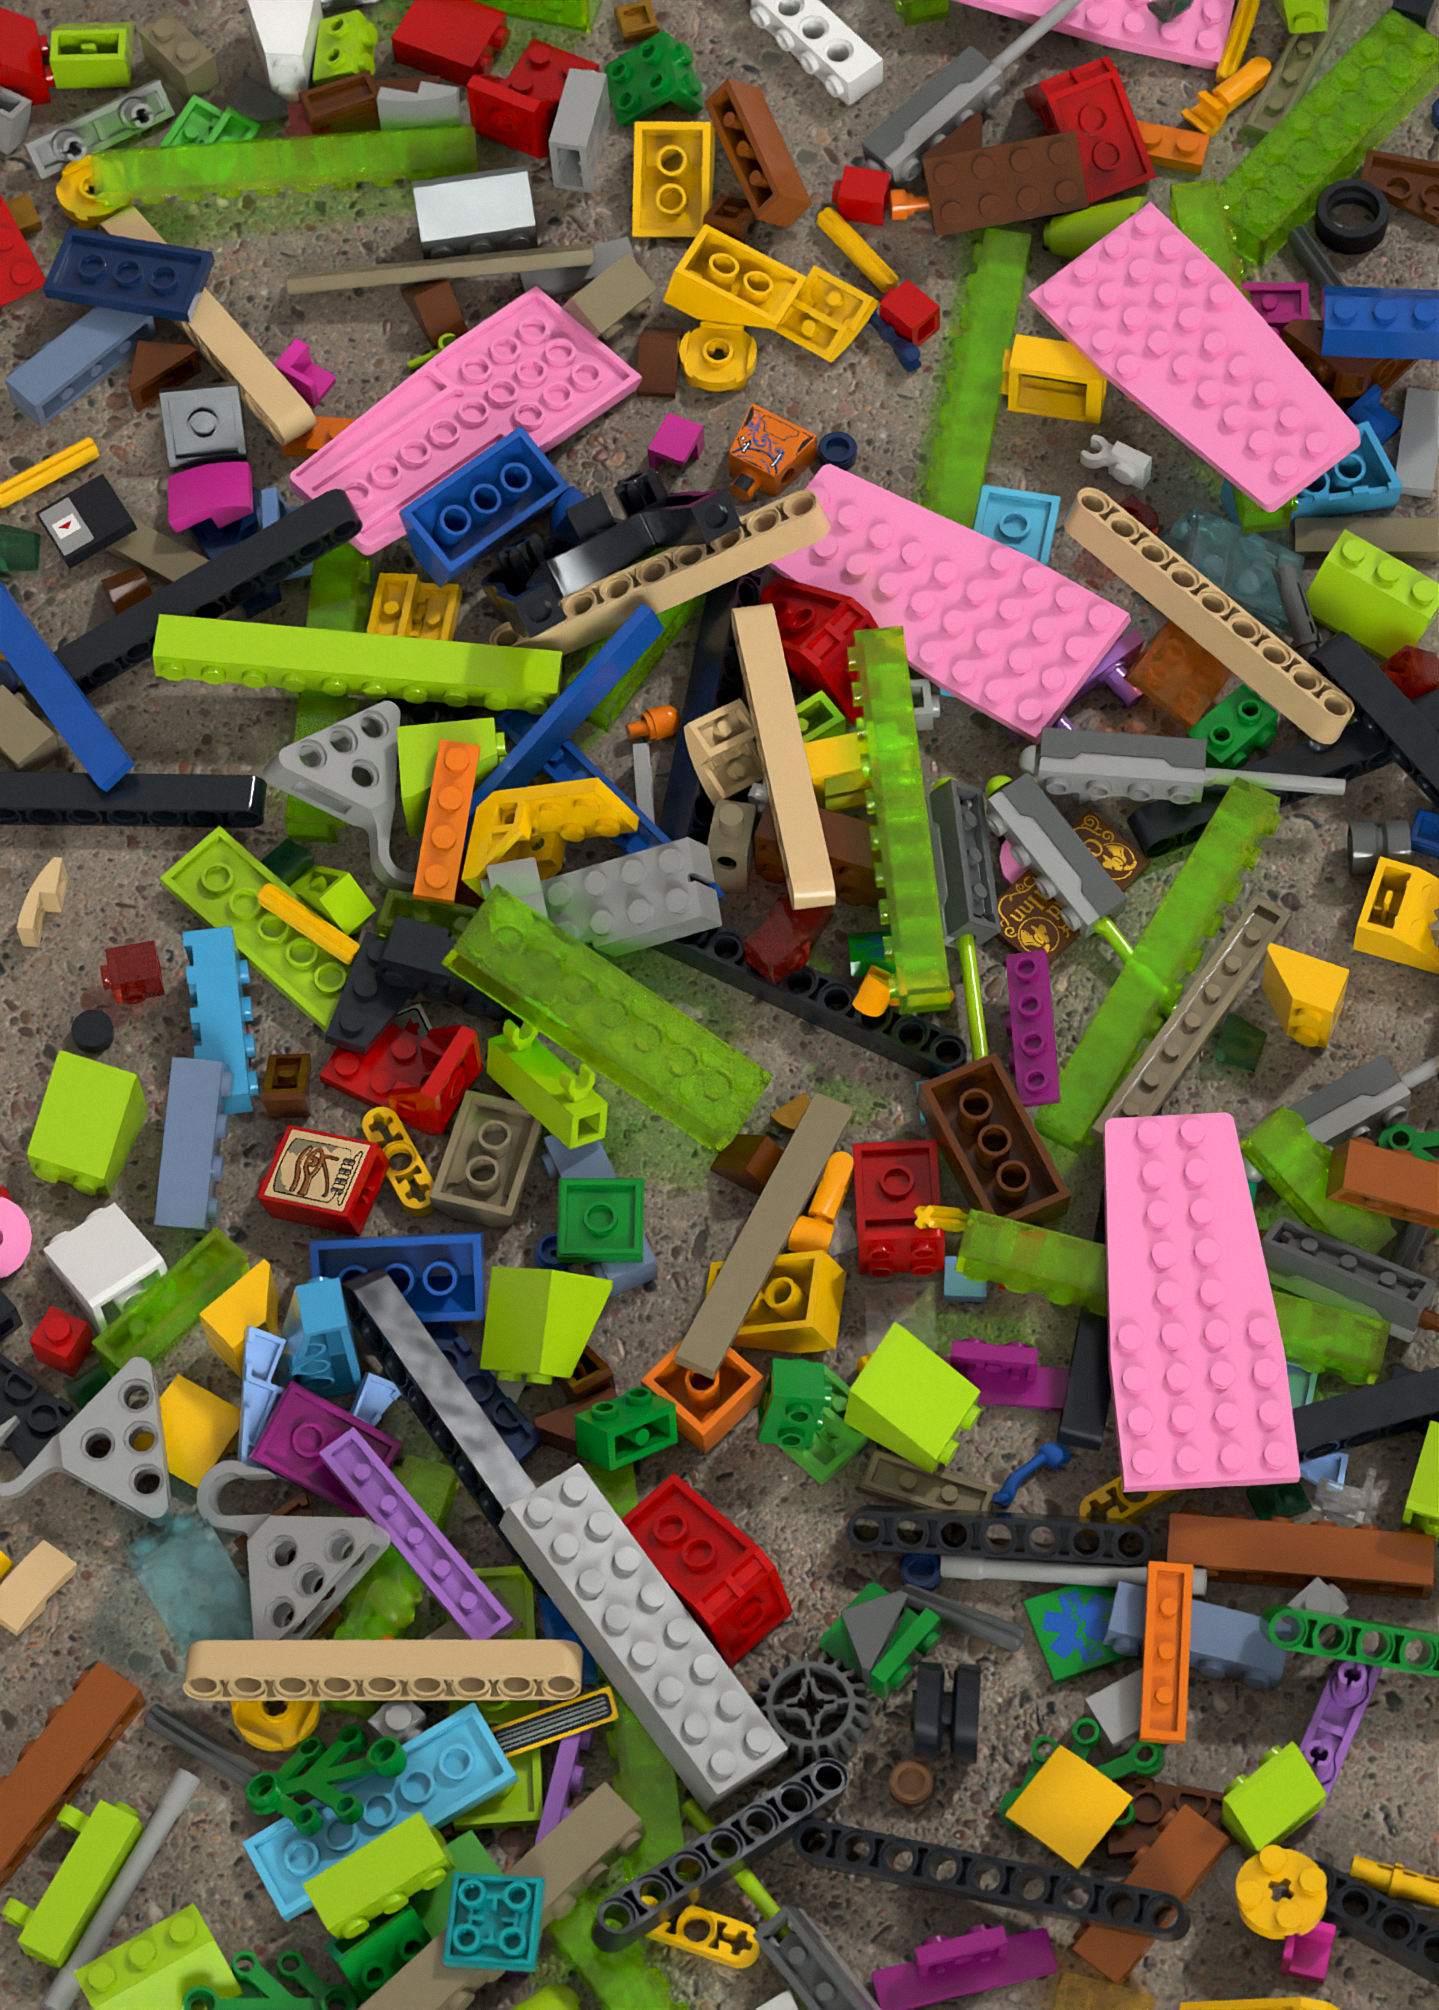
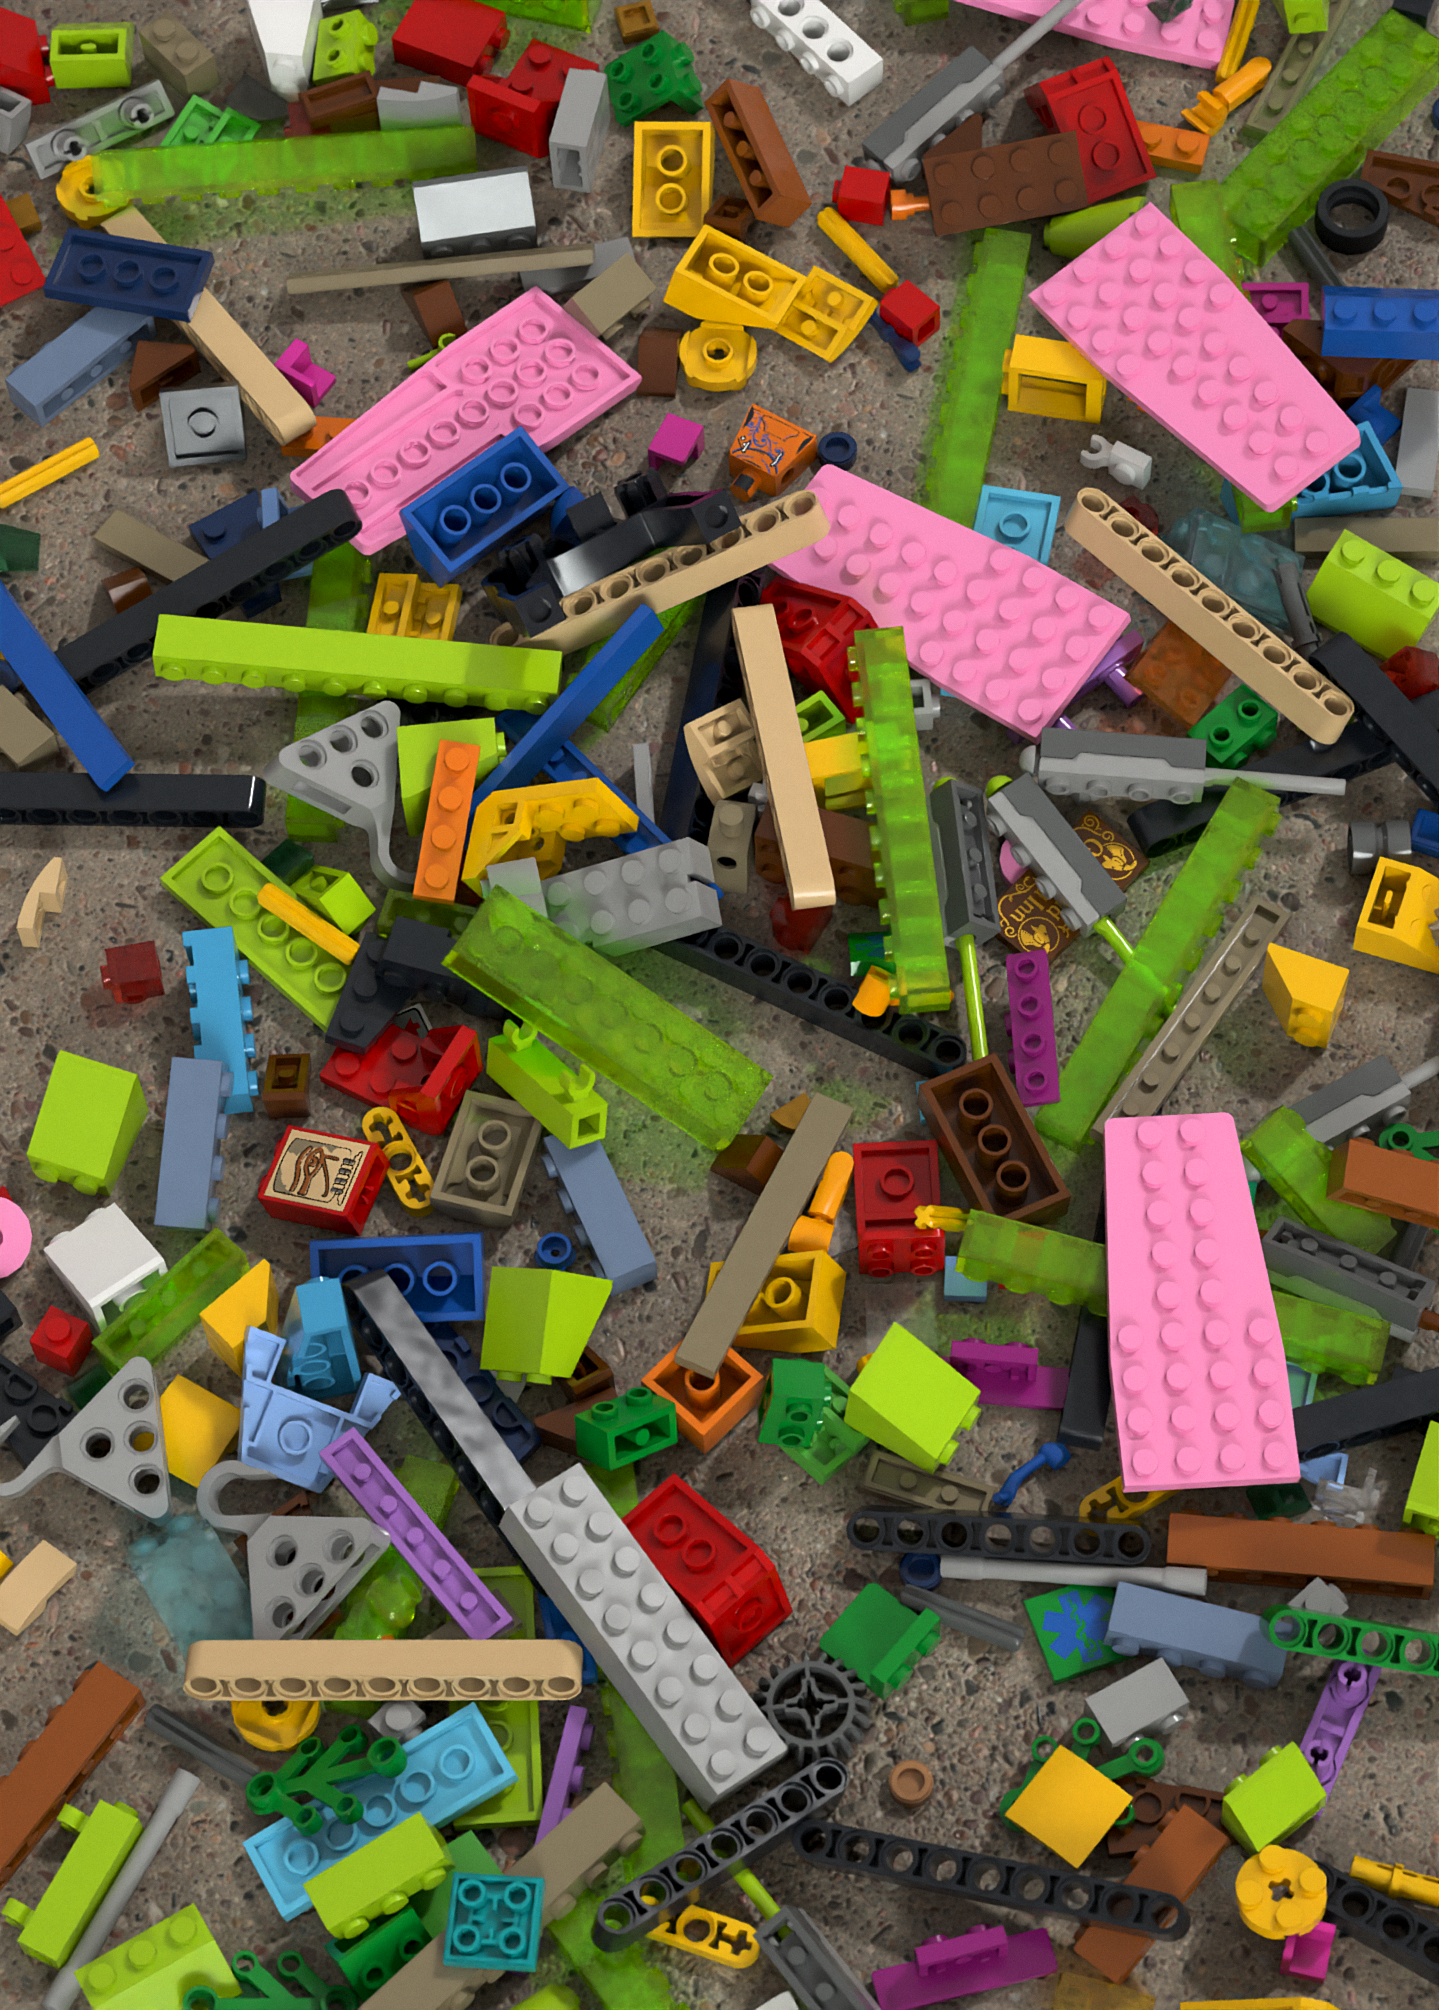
(86, 521): black tile -> none
(92, 1031): black tile -> none
(209, 491): dark pink slope -> none
(302, 1428): magenta tile -> none
(556, 1722): sticker -> none
(600, 1220): green tile -> none
(655, 724): orange cylinder -> none
(778, 947): clear red brick -> none
(871, 1629): dark grey slope -> none
(946, 1712): black wheel -> none
(1166, 1653): orange plate -> none
(1240, 1043): clear green slope -> none

